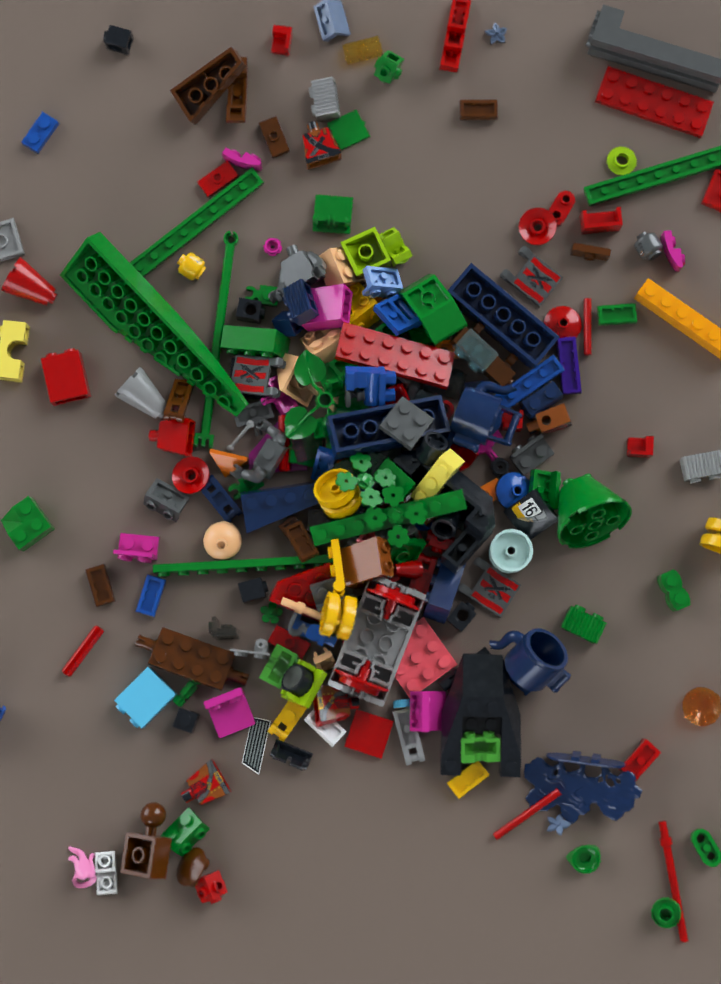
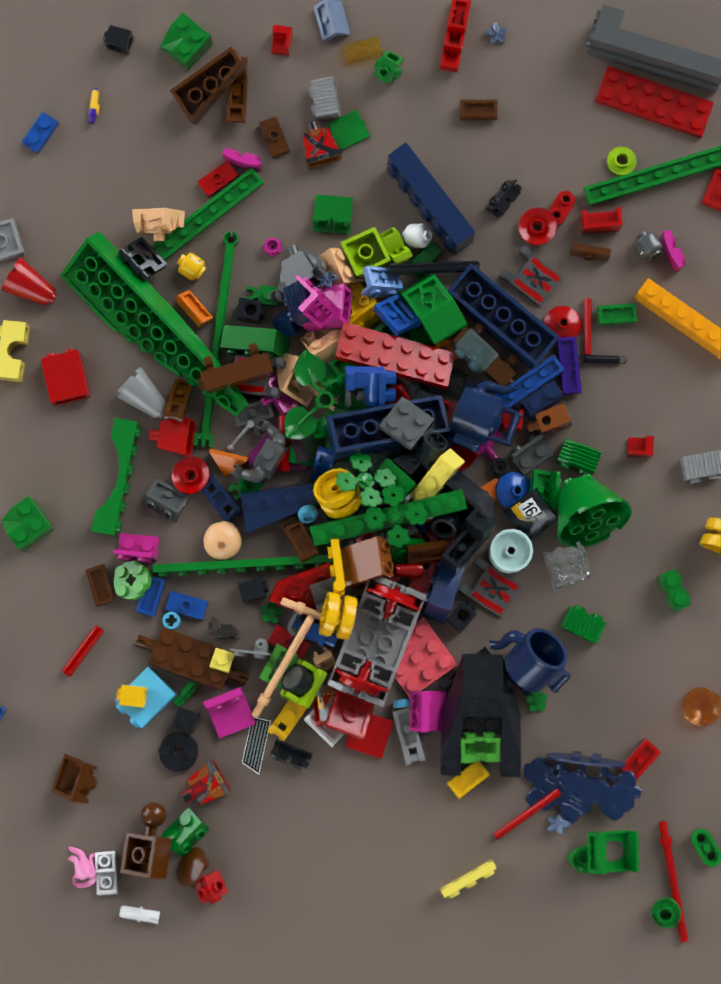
(74, 779): none -> reddish brown brick
(94, 107): none -> piece
(108, 516): none -> green arch
(124, 573): none -> bright green plate
(132, 696): none -> yellow brick
(139, 914): none -> white axle
(146, 255): none -> black plate
(157, 221): none -> light nougat brick
(167, 616): none -> medium azure bush
(167, 751): none -> black plate
(186, 41): none -> green slope
(186, 605): none -> blue plate
(194, 308): none -> orange plate
(222, 660): none -> light yellow plate
(235, 373): none -> reddish brown brick
(265, 698): none -> light nougat bar
(307, 514): none -> medium azure tile
(315, 306): none -> dark pink bracket
(327, 280): none -> sand blue plant
(349, 715): none -> red tile
(417, 235): none -> white head
(425, 552): none -> reddish brown plate
(428, 254): none -> green tile
(430, 199): none -> dark blue brick
(430, 267): none -> black axle
(469, 879): none -> light yellow plate
(508, 191): none -> black hinge
(536, 700): none -> green plant
(567, 566): none -> clear brick
(578, 457): none -> green brick
(597, 851): none -> green panel
(607, 359): none -> black piece

